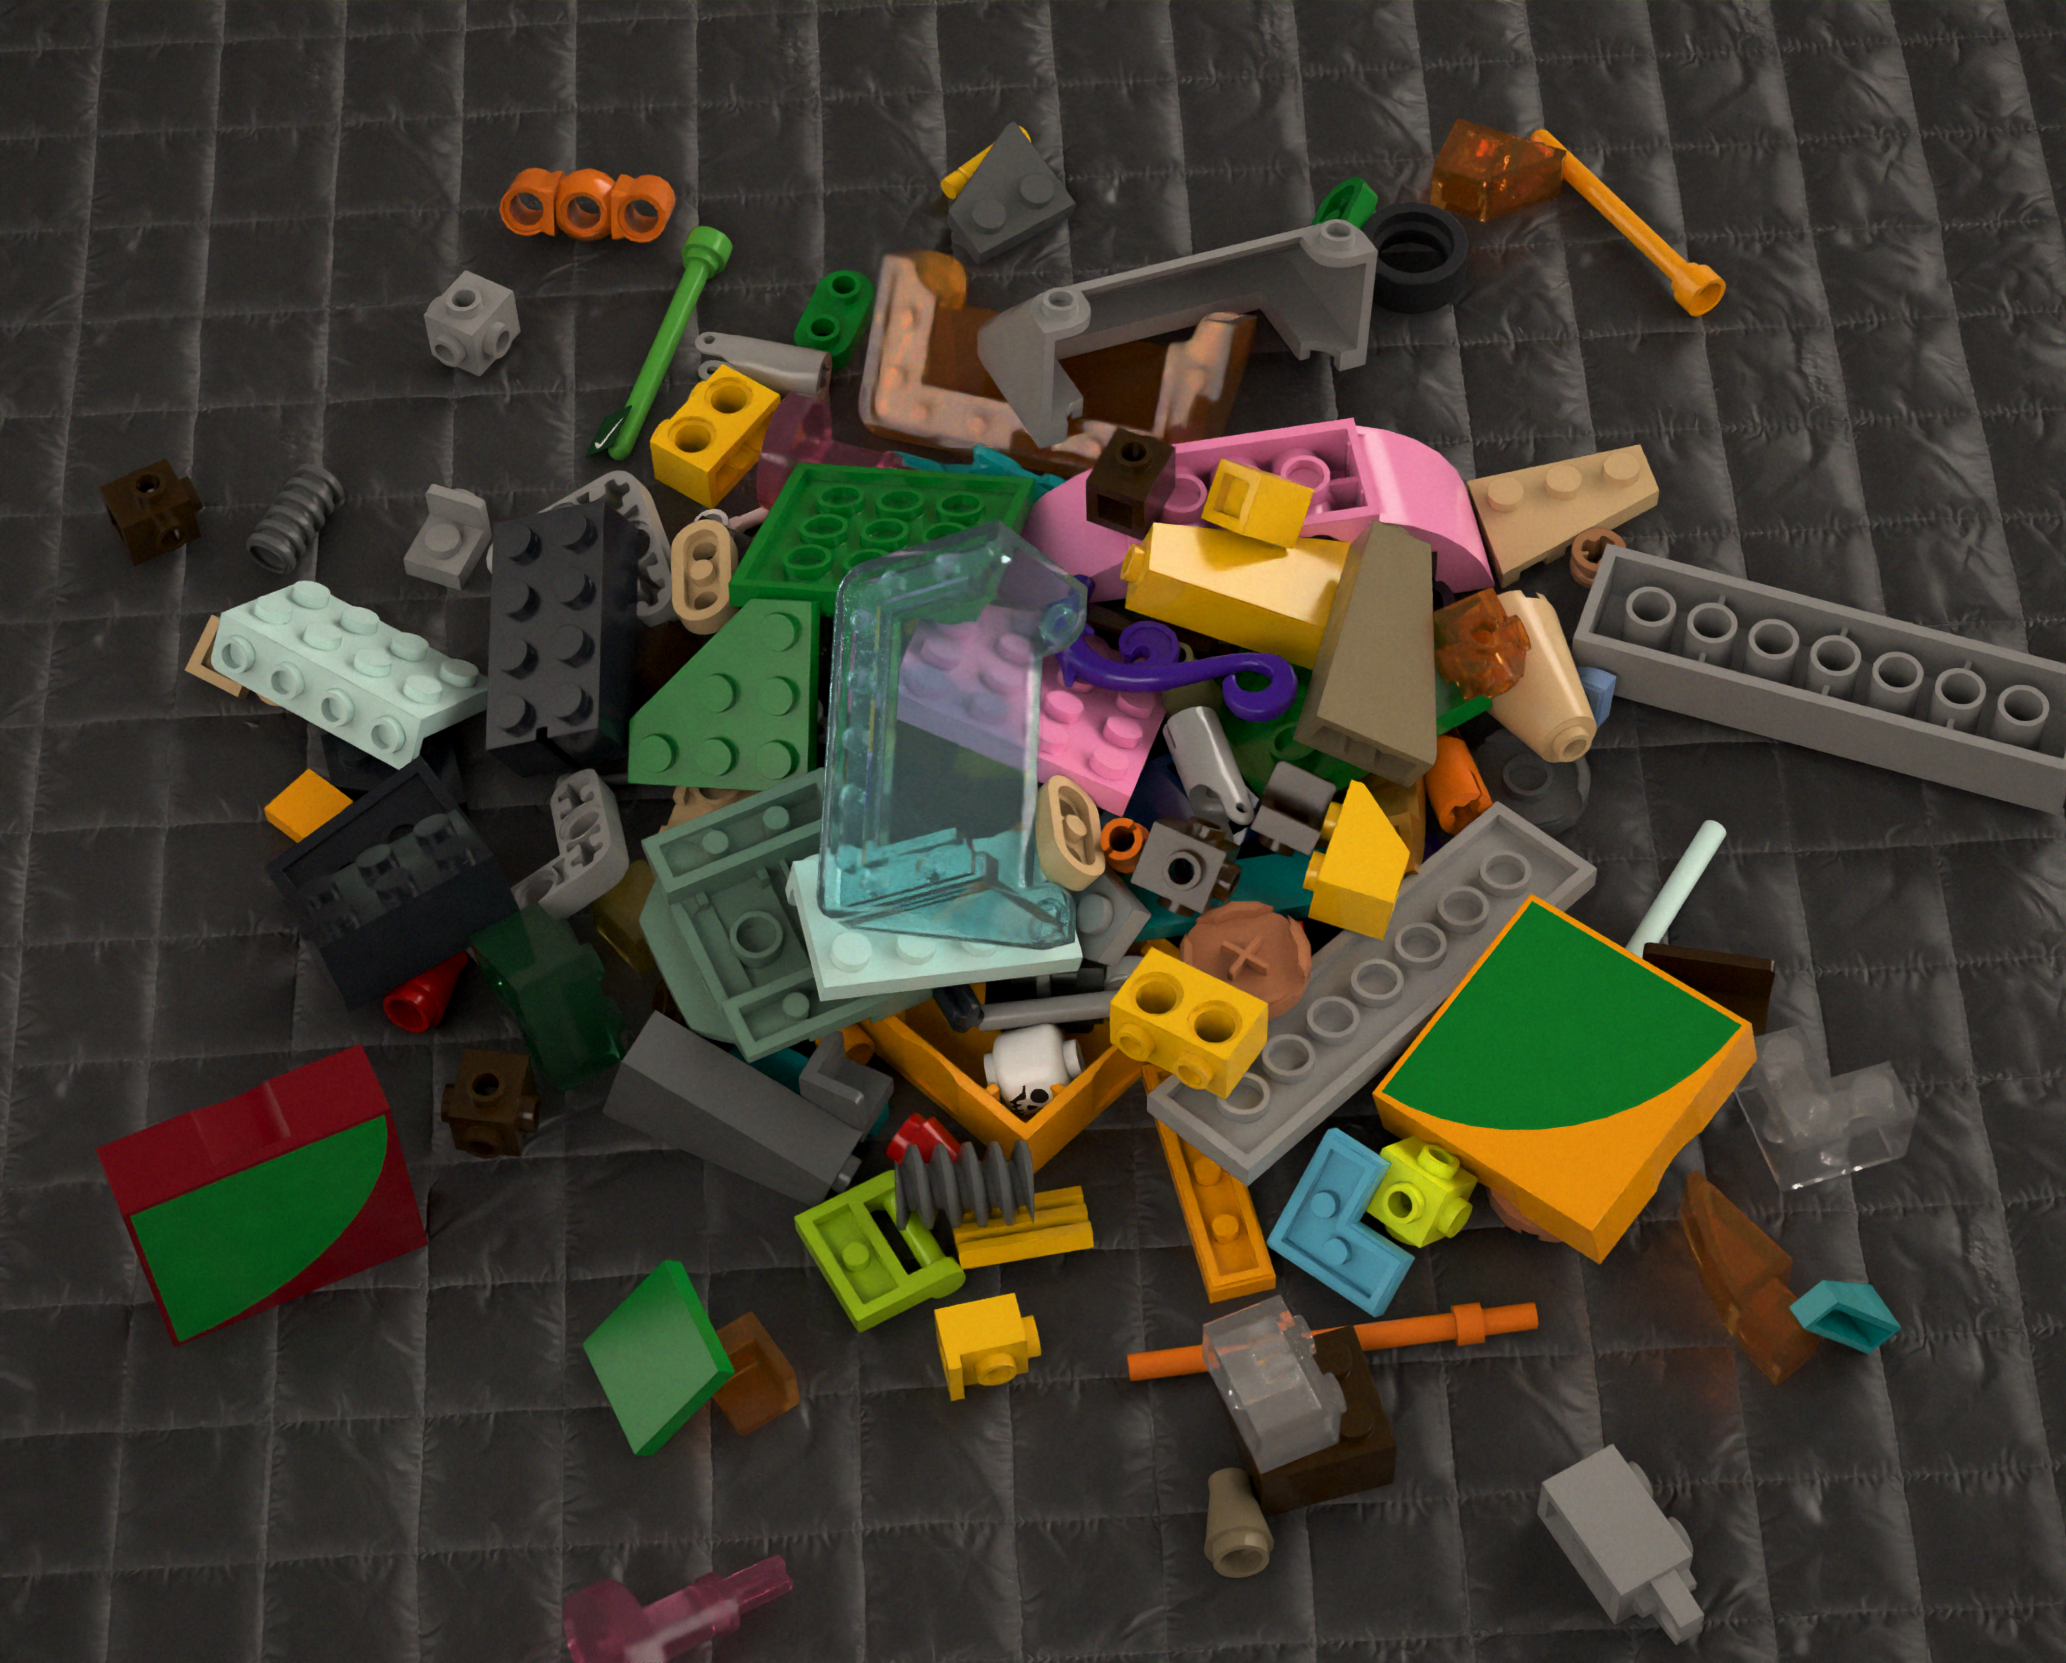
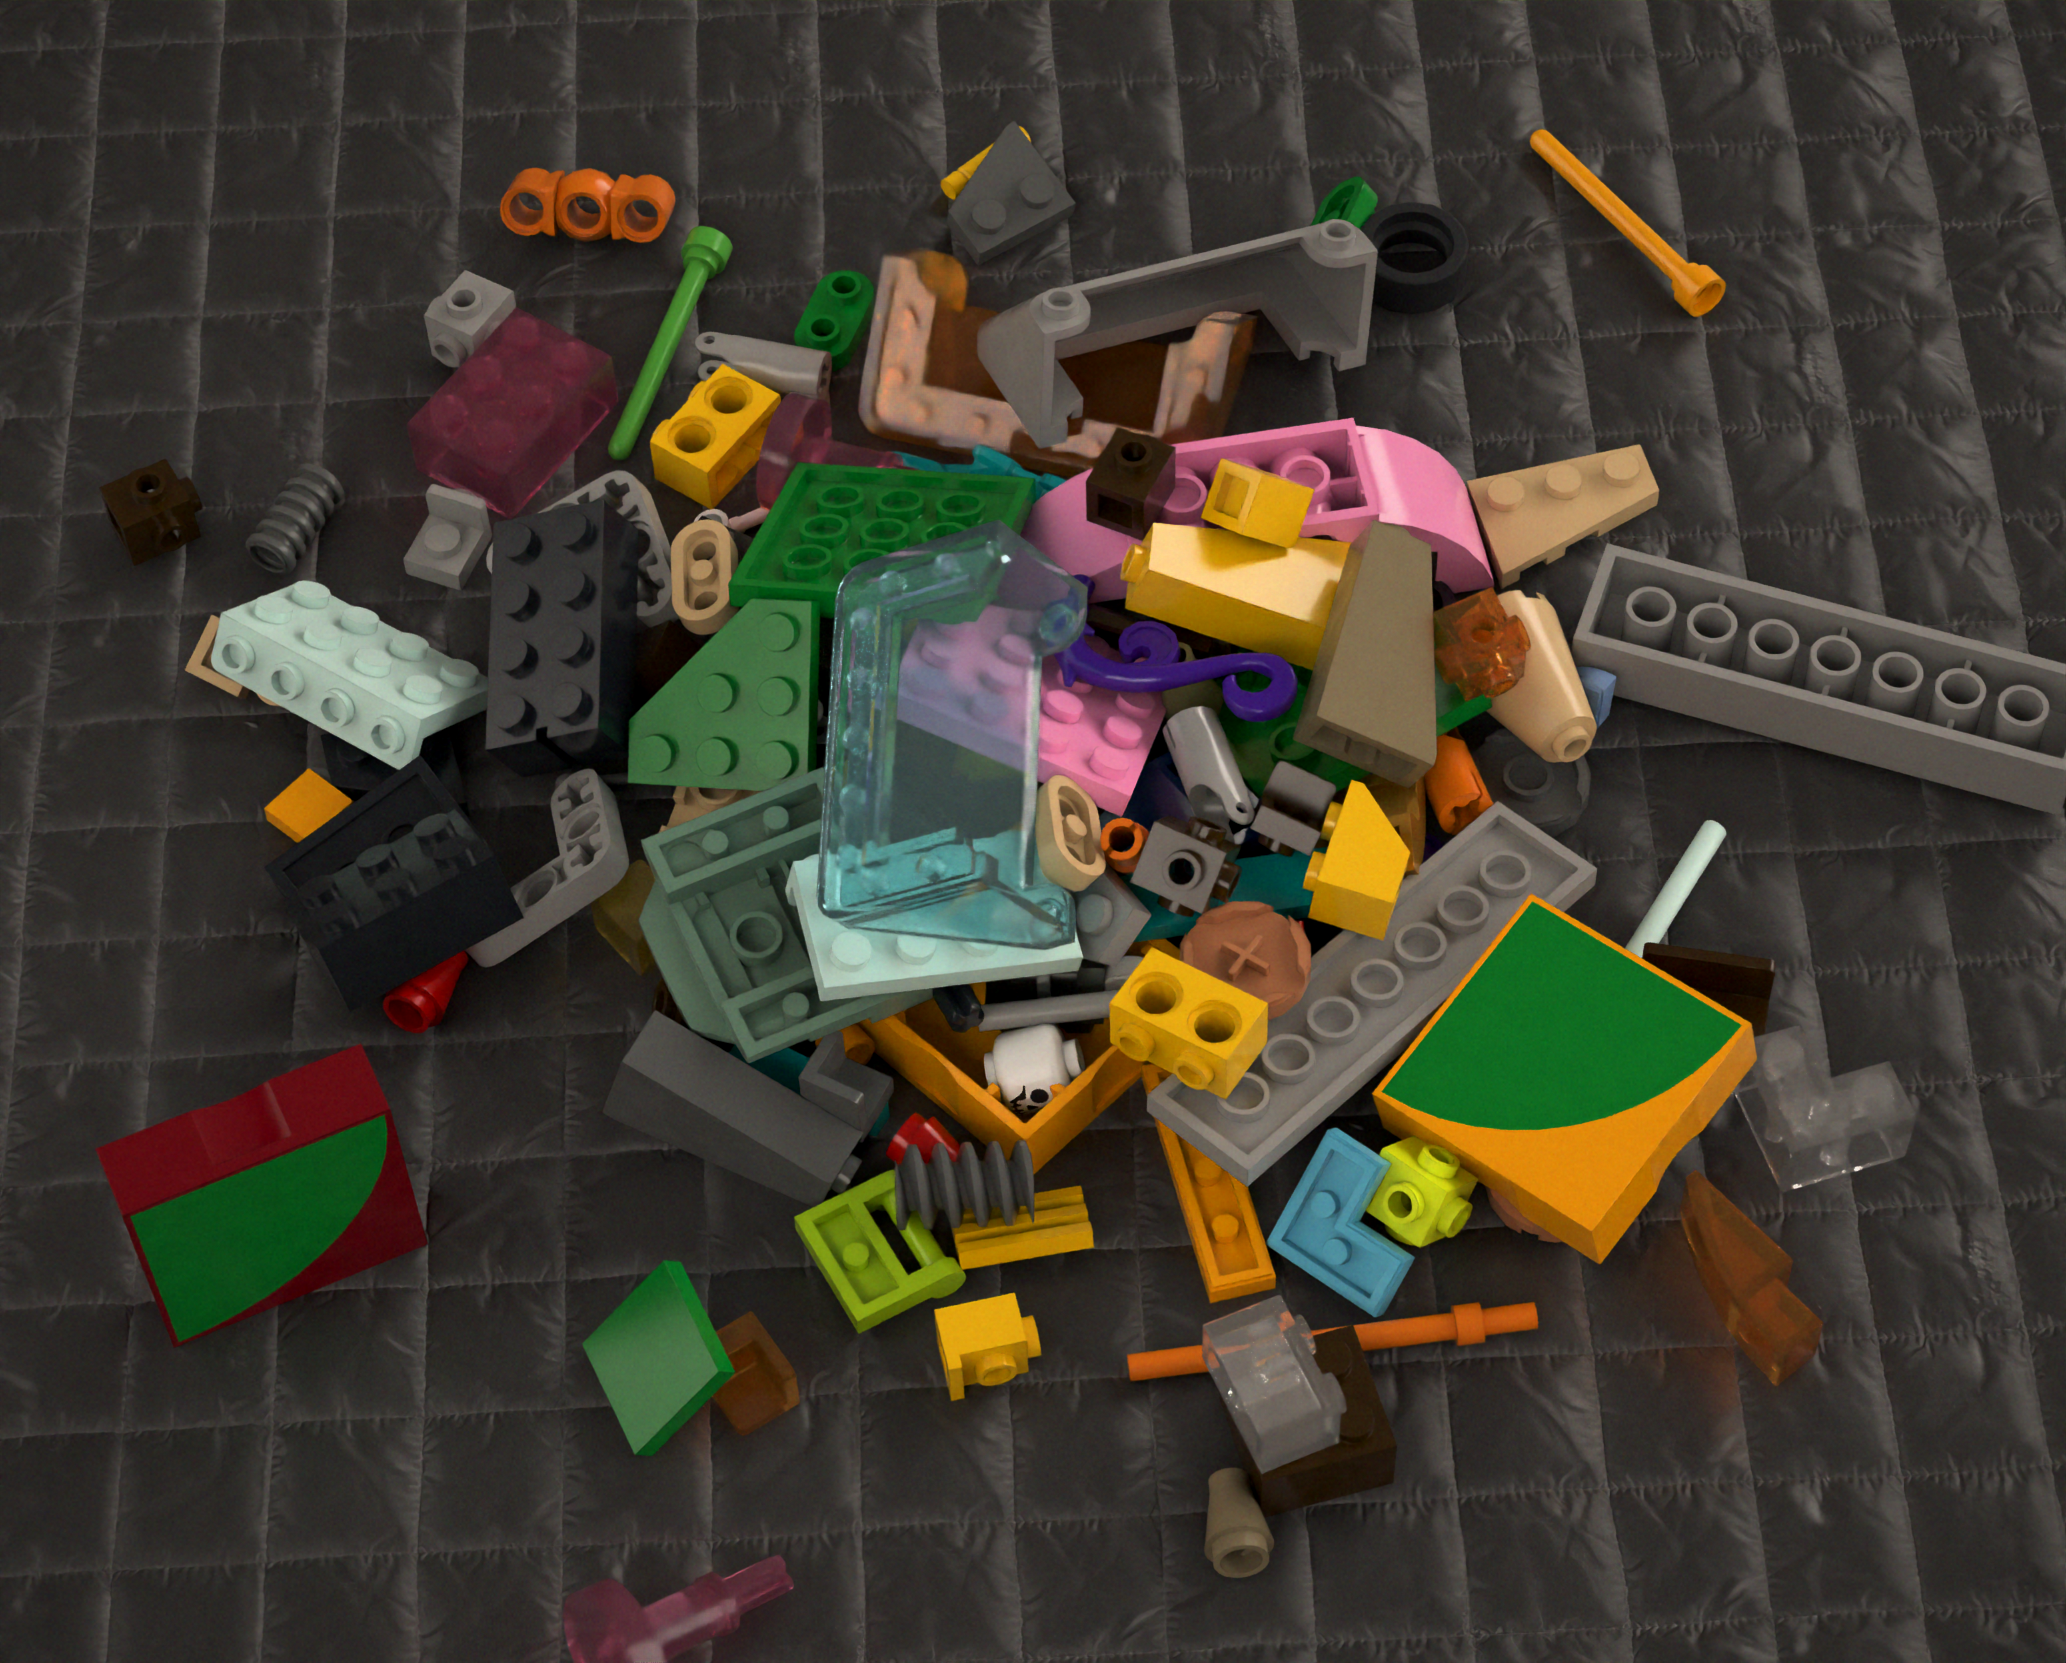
(492, 1103): dark brown brick -> none
(513, 412): none -> clear pink brick
(552, 994): clear green brick -> none
(608, 431): dark green sticker -> none
(1494, 172): clear orange slope -> none
(1589, 546): medium nougat bush -> none
(1623, 1542): light grey hinge -> none
(1846, 1314): teal piece -> none

